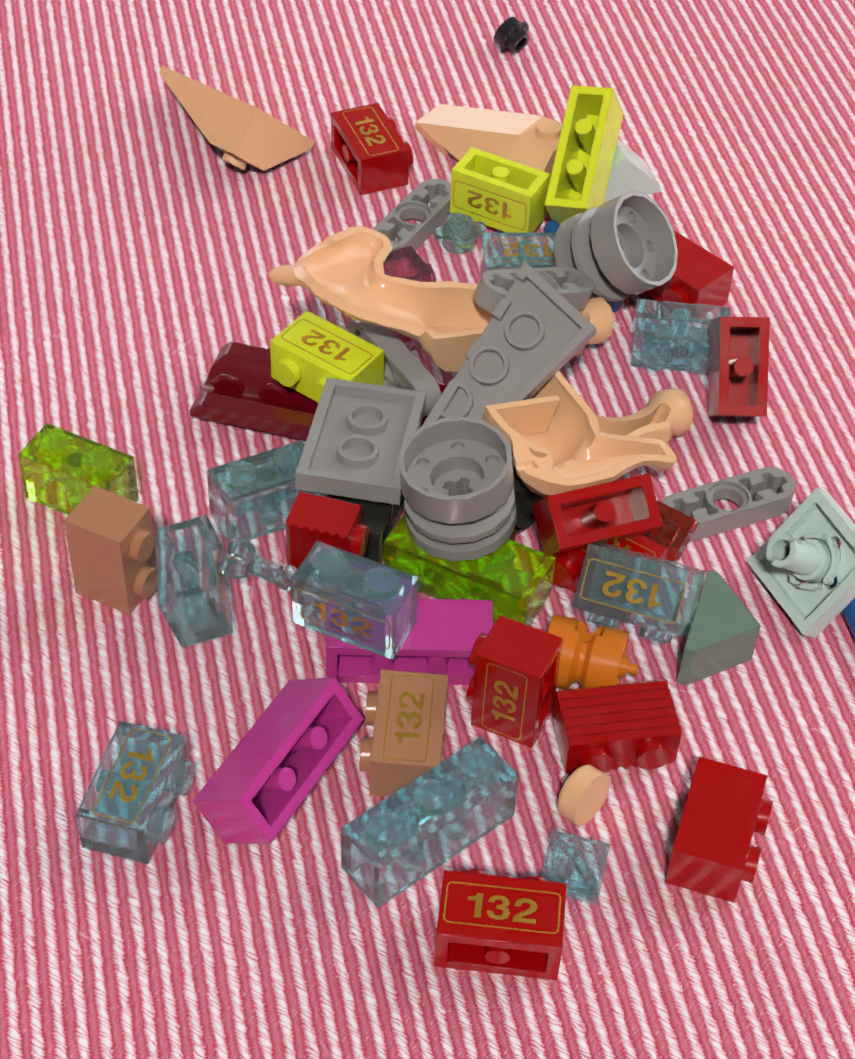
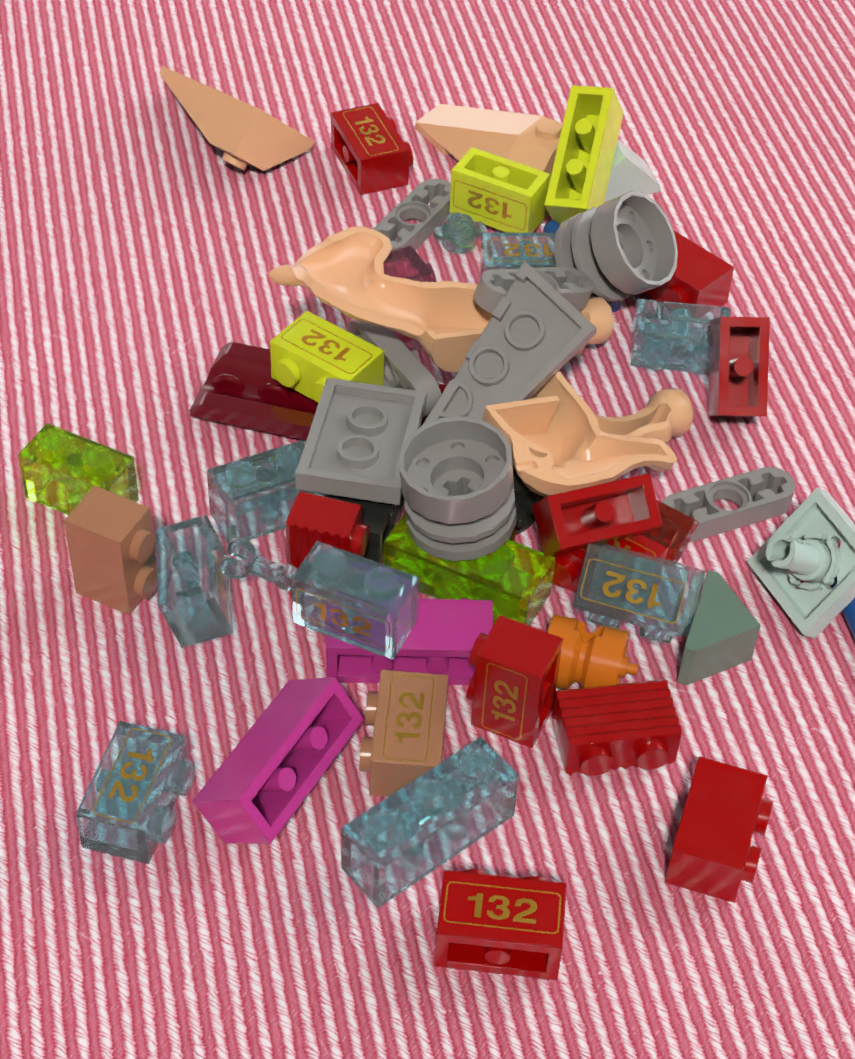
(512, 35): black plate -> none
(578, 863): clear light blue tile -> none
(583, 794): light nougat tile -> none

